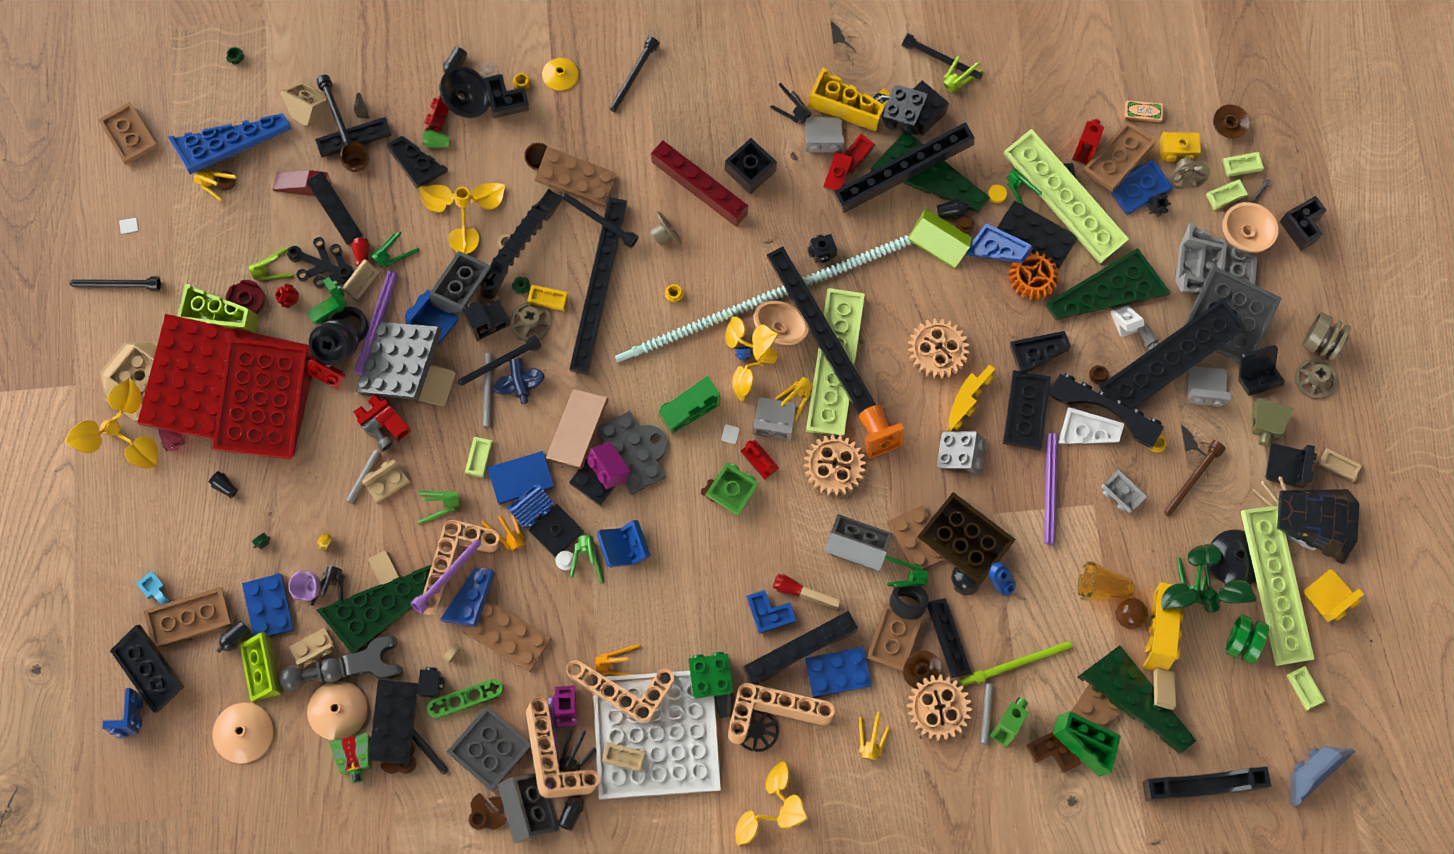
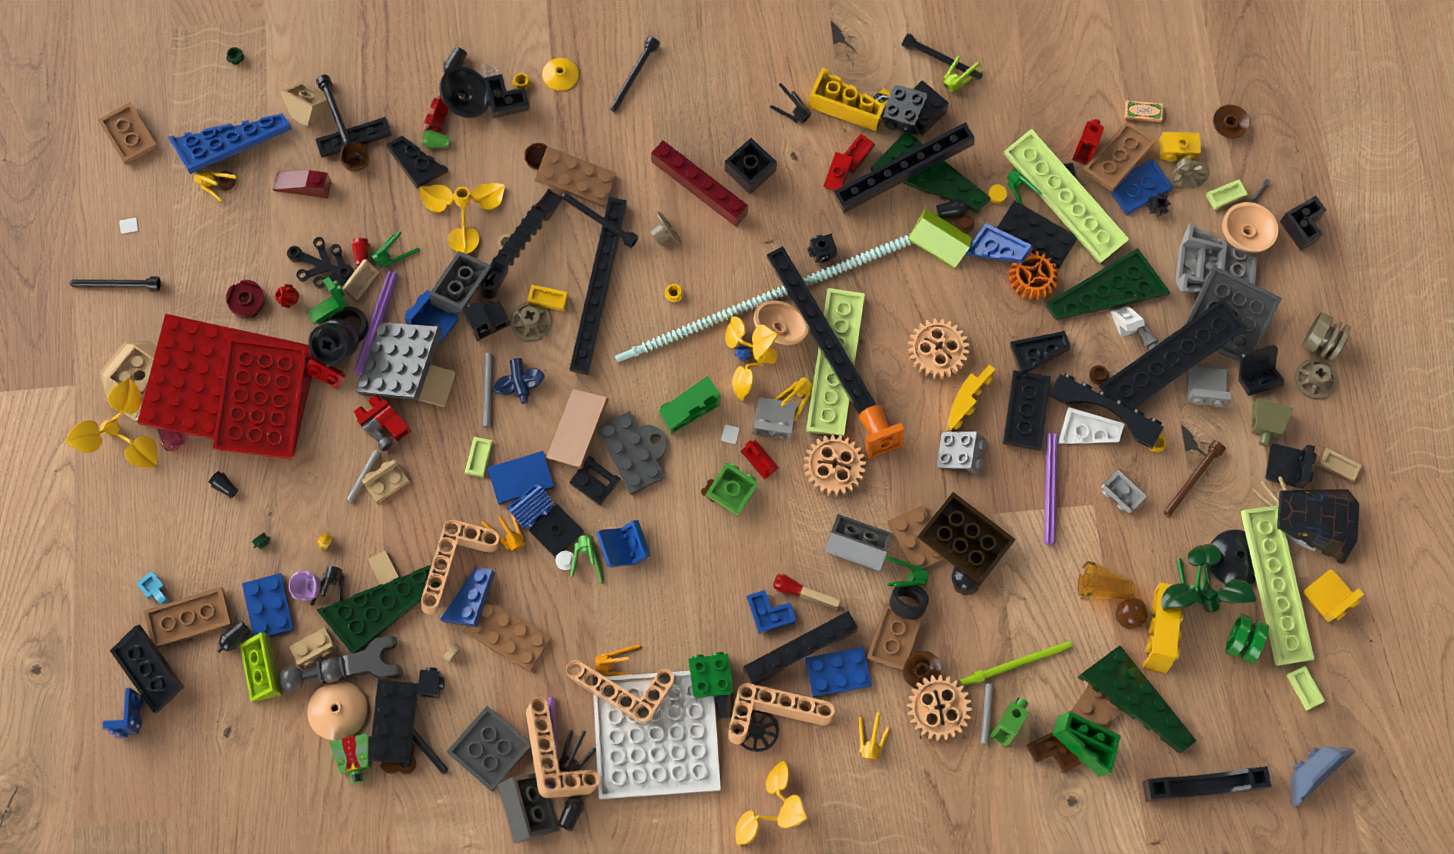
(214, 310): lime wedge -> none
(256, 735): light nougat dish -> none
(259, 268): lime plant -> none
(334, 208): black plate -> none
(360, 108): clear smoke slope -> none
(420, 603): medium lavender piece -> none
(449, 499): bright green plant -> none
(465, 700): bright green beam -> none
(489, 810): reddish brown plate -> none
(521, 289): dark green plate -> none
(531, 344): black piece -> none
(565, 706): magenta brick -> none
(608, 465): magenta brick -> none
(623, 757): tan plate -> none
(824, 134): light grey bracket -> none
(948, 638): black plate -> none
(1002, 579): blue plate -> none
(1164, 688): tan tile -> none
(1243, 164): yellowish green plate -> none

